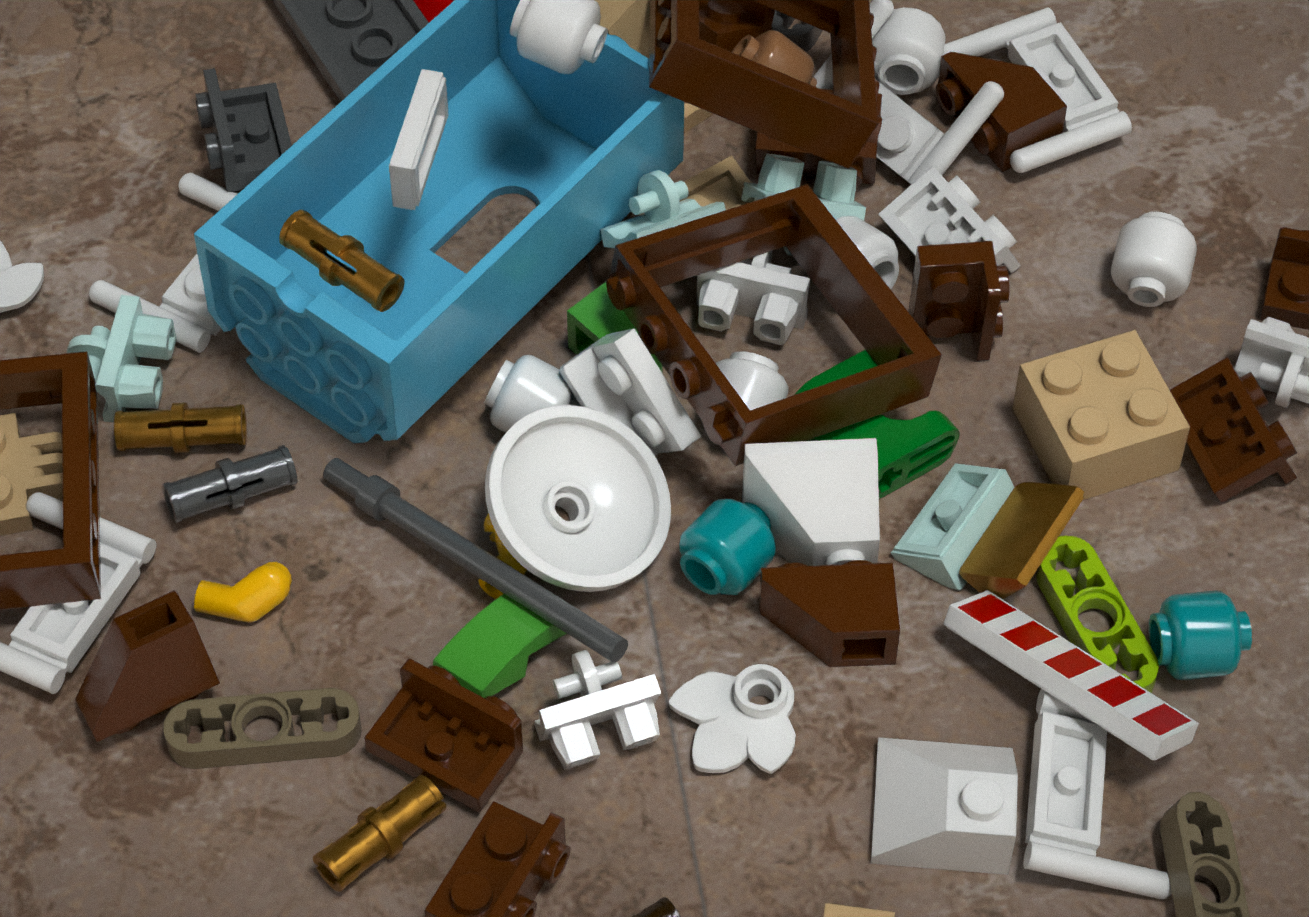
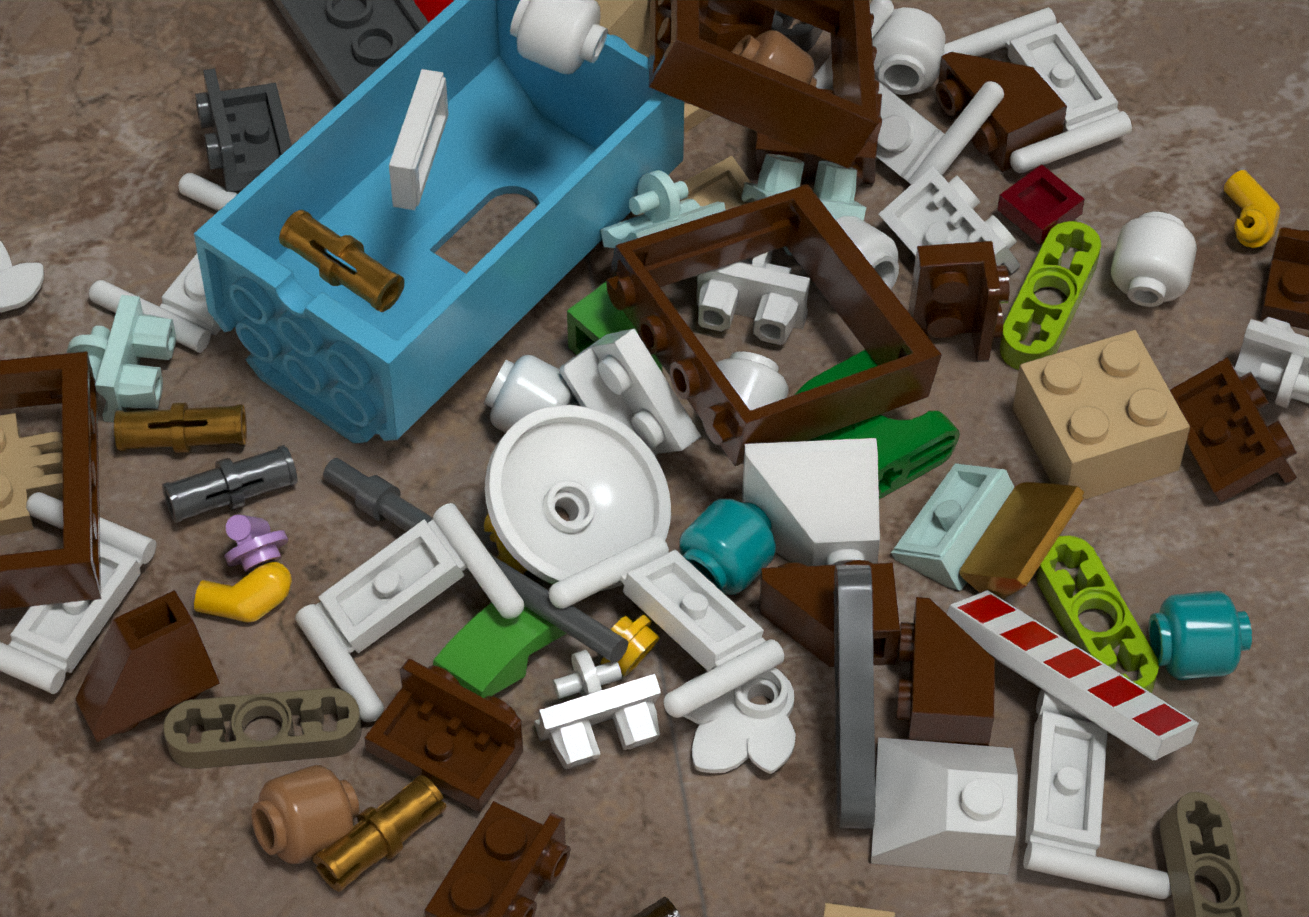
(254, 542): none -> lavender plate
(303, 813): none -> medium nougat head
(392, 589): none -> white plate
(640, 642): none -> yellow plate
(688, 611): none -> white plate
(854, 697): none -> dark grey beam
(949, 680): none -> reddish brown slope
(1040, 203): none -> dark red plate
(1049, 273): none -> lime beam
(1259, 210): none -> yellow arm

